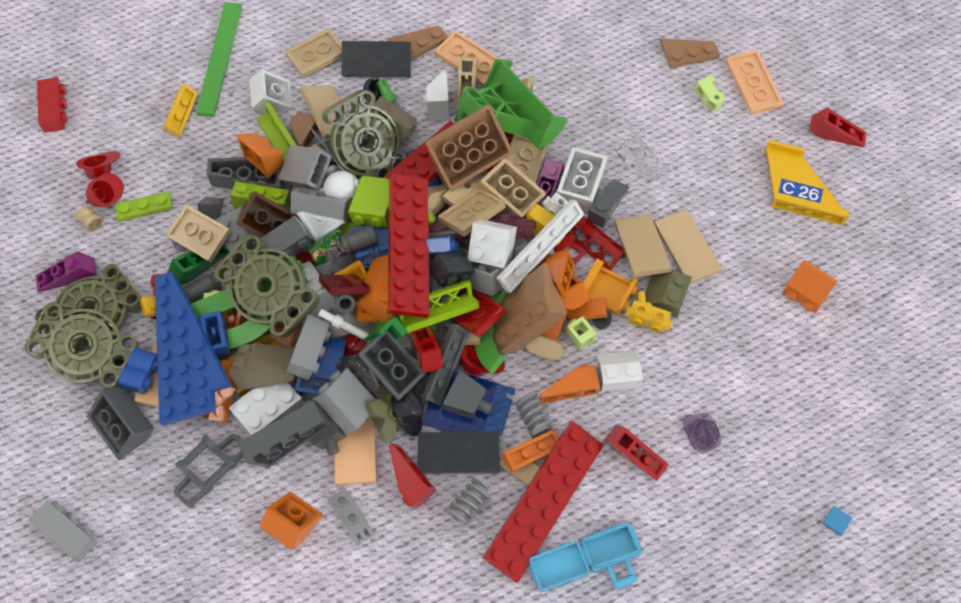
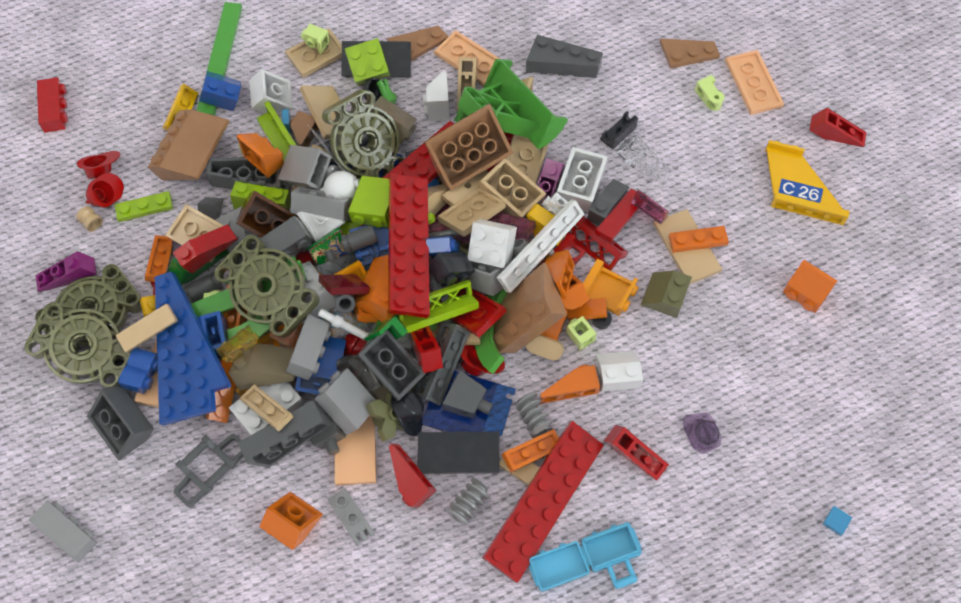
(146, 328): none -> tan tile
(159, 257): none -> orange plate
(187, 145): none -> medium nougat slope
(203, 248): none -> red slope
(220, 91): none -> blue slope
(230, 349): none -> clear yellow hinge
(266, 407): none -> tan tile
(286, 118): none -> dark azure tile
(316, 37): none -> yellowish green brick
(367, 61): none -> lime brick
(562, 58): none -> dark grey wedge
(617, 218): none -> red tile
(619, 131): none -> black hinge
(642, 245): tan tile -> none
(644, 314): yellow brick -> none
(650, 207): none -> clear pink slope
(698, 239): none -> orange plate

